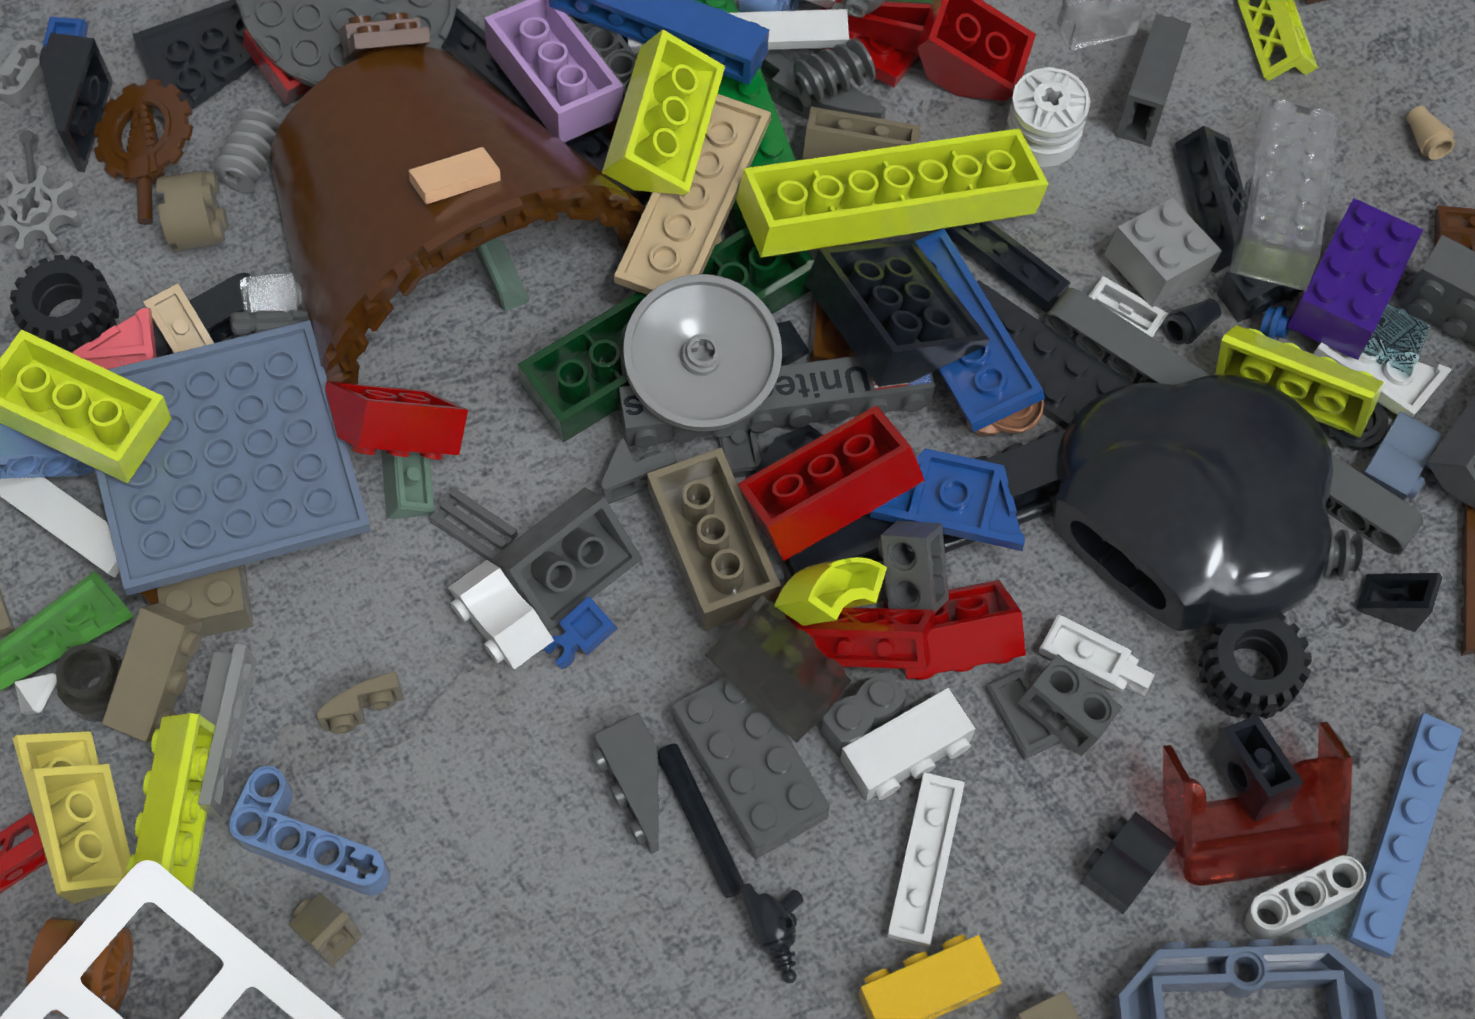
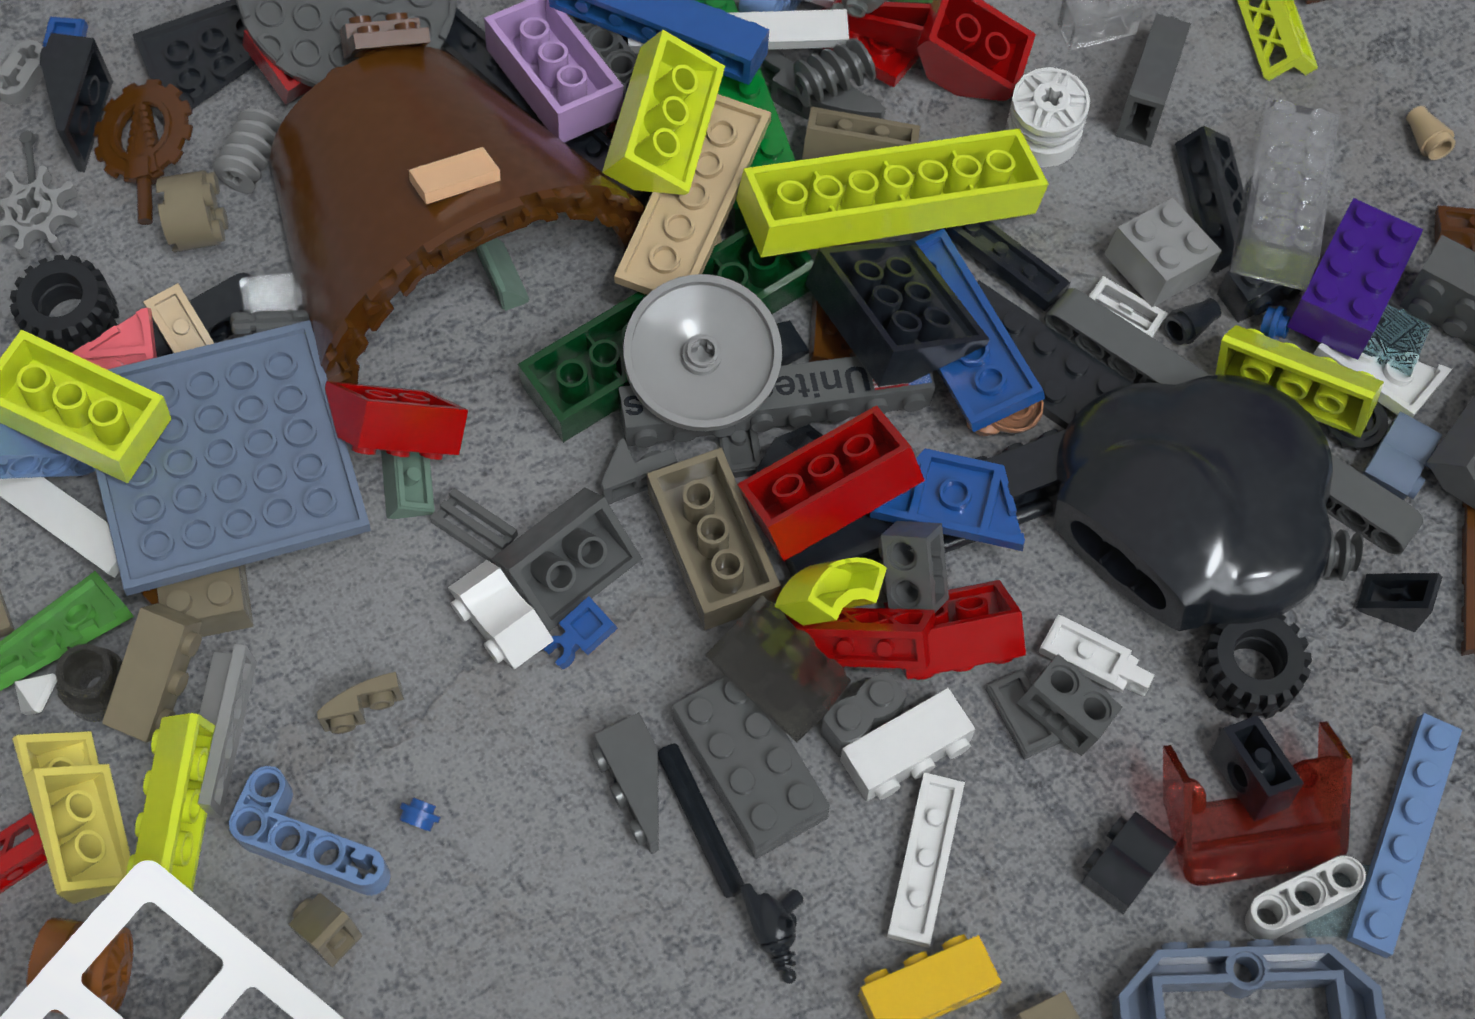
(419, 814): none -> blue plate

